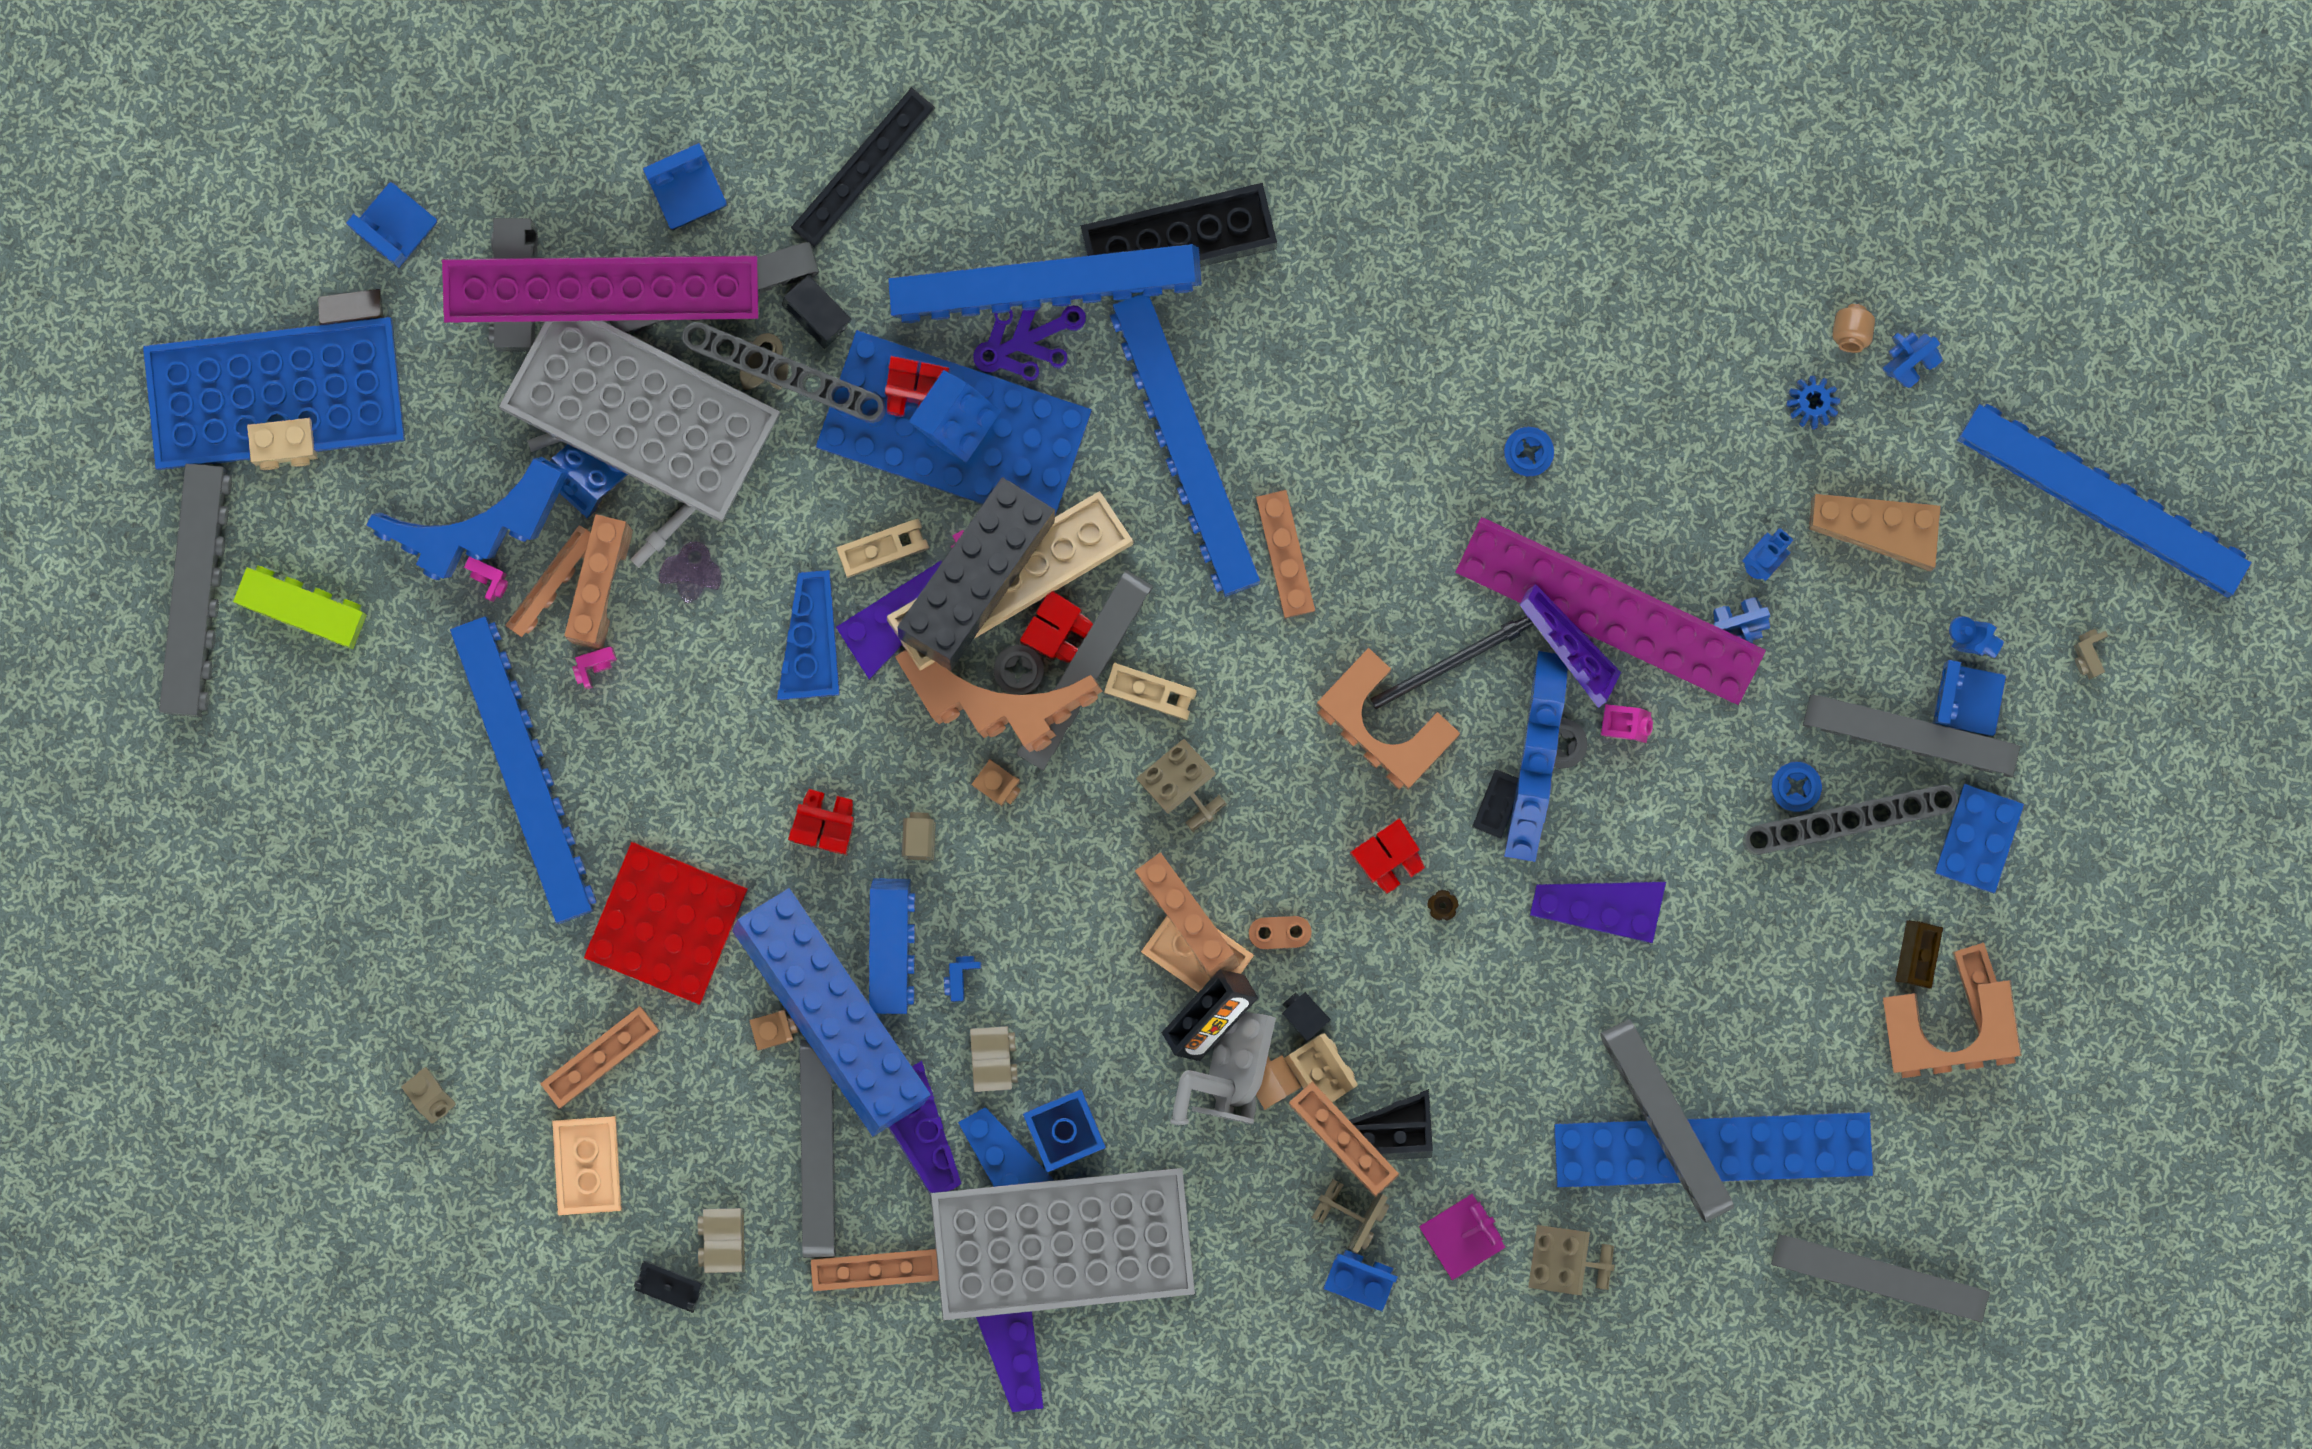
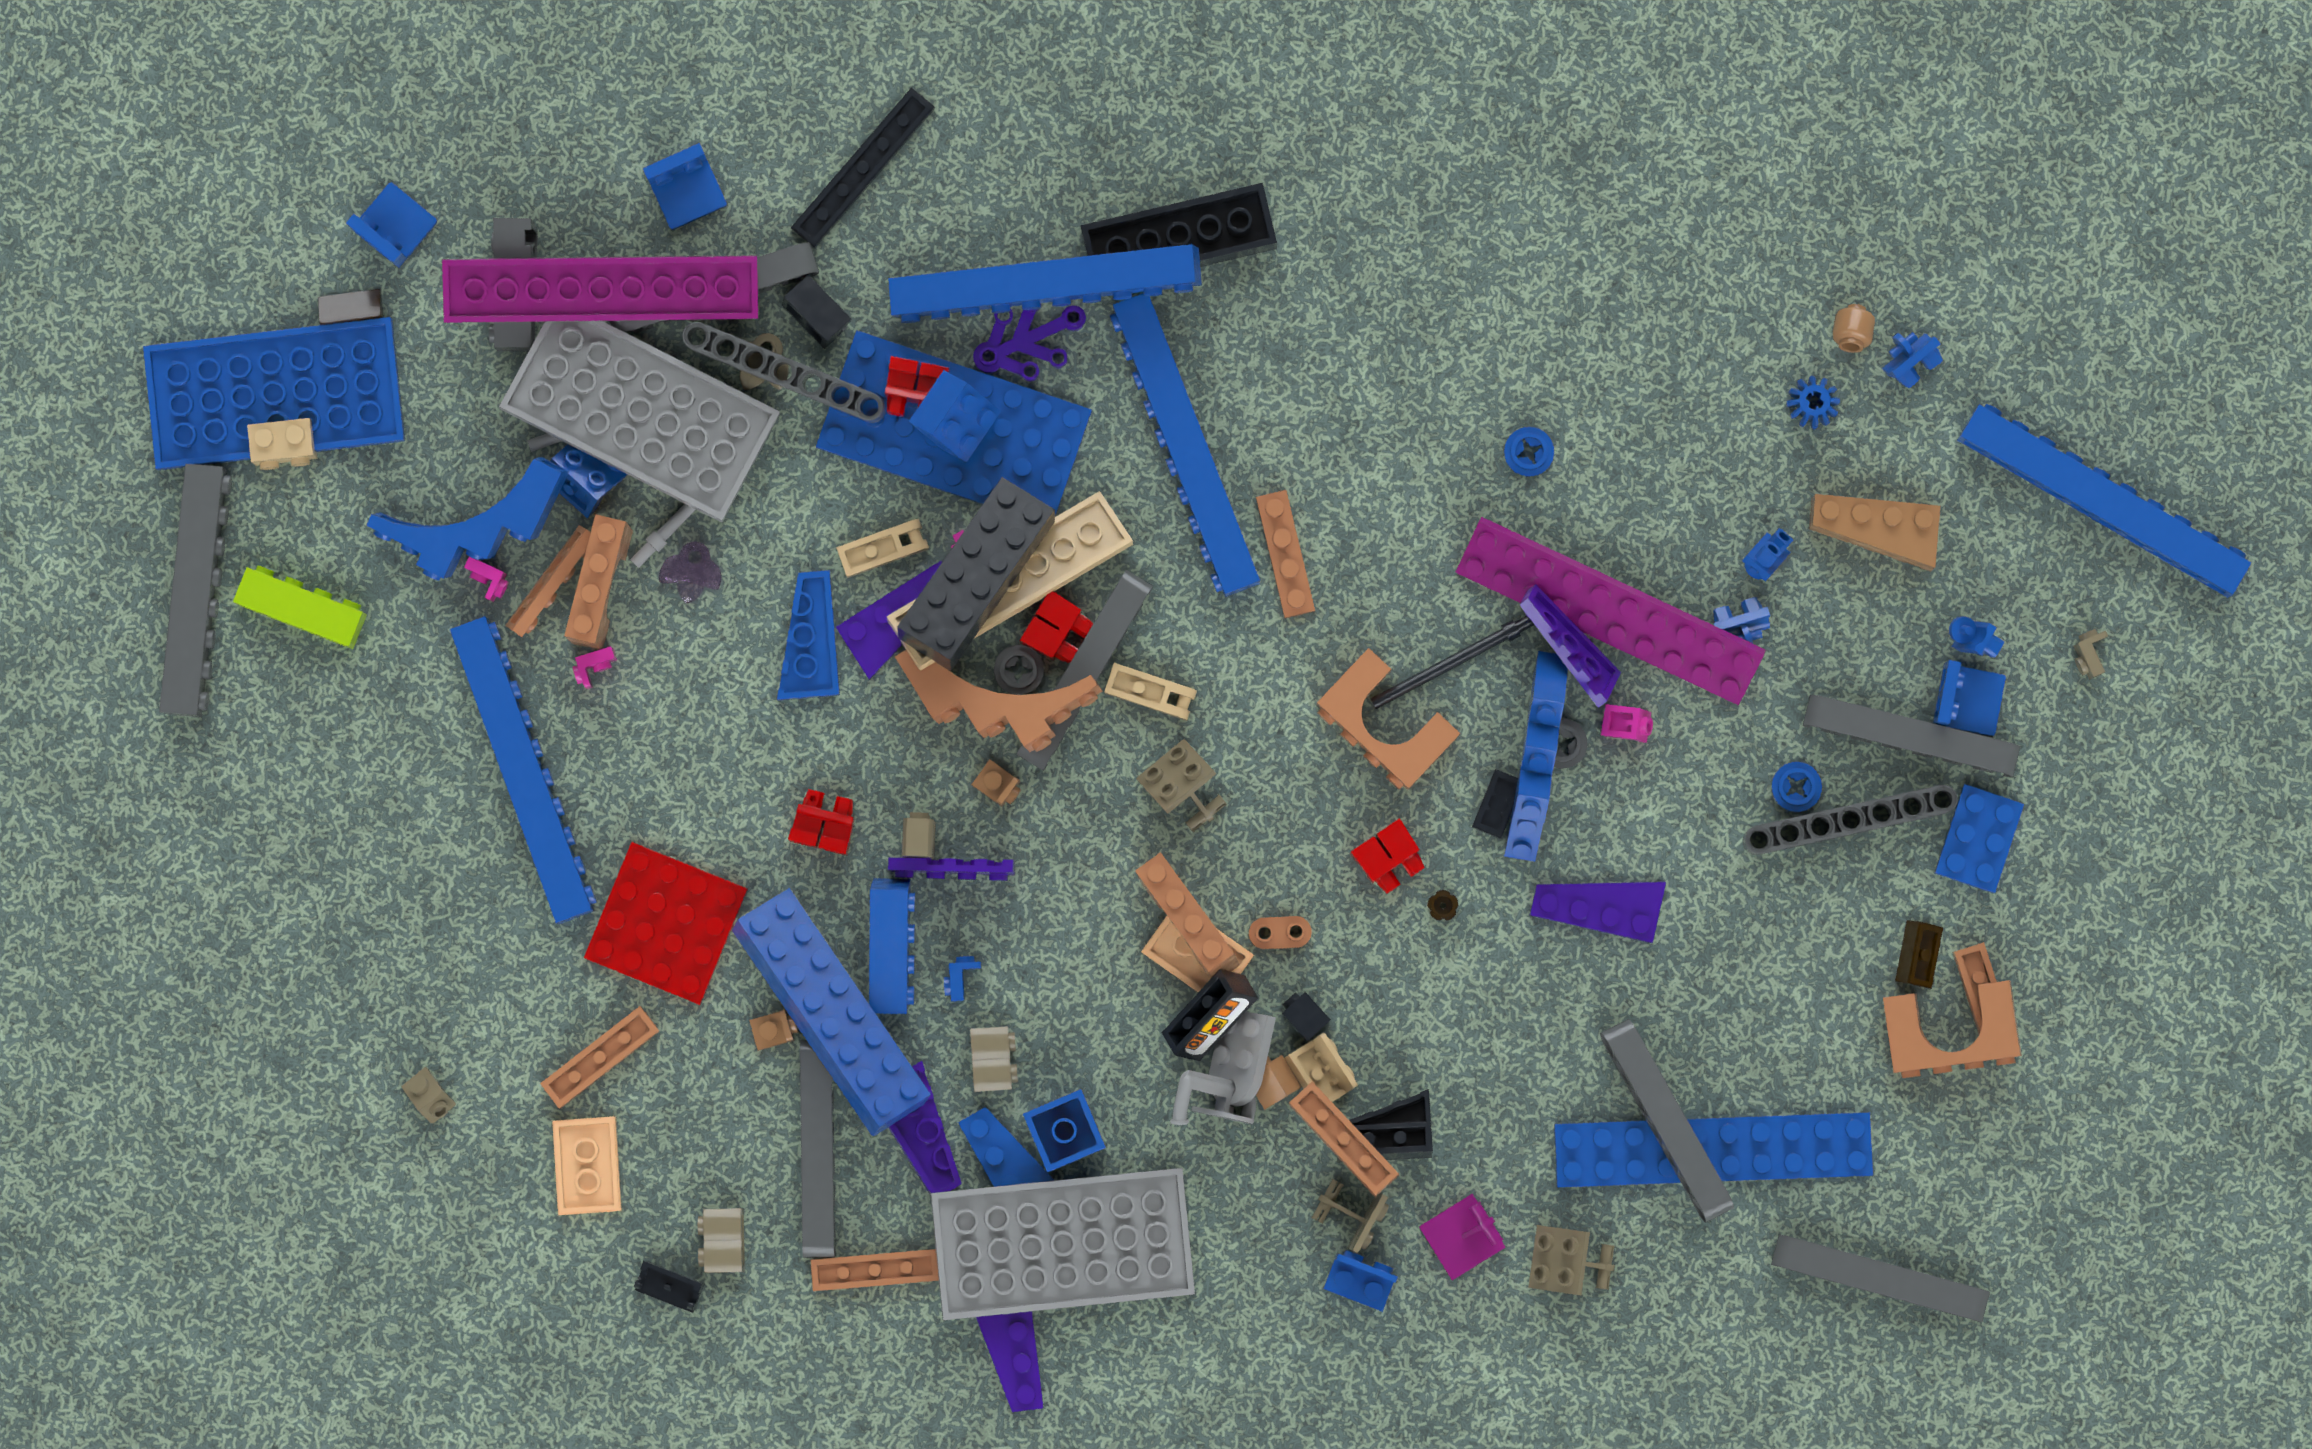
(965, 869): none -> dark purple wing

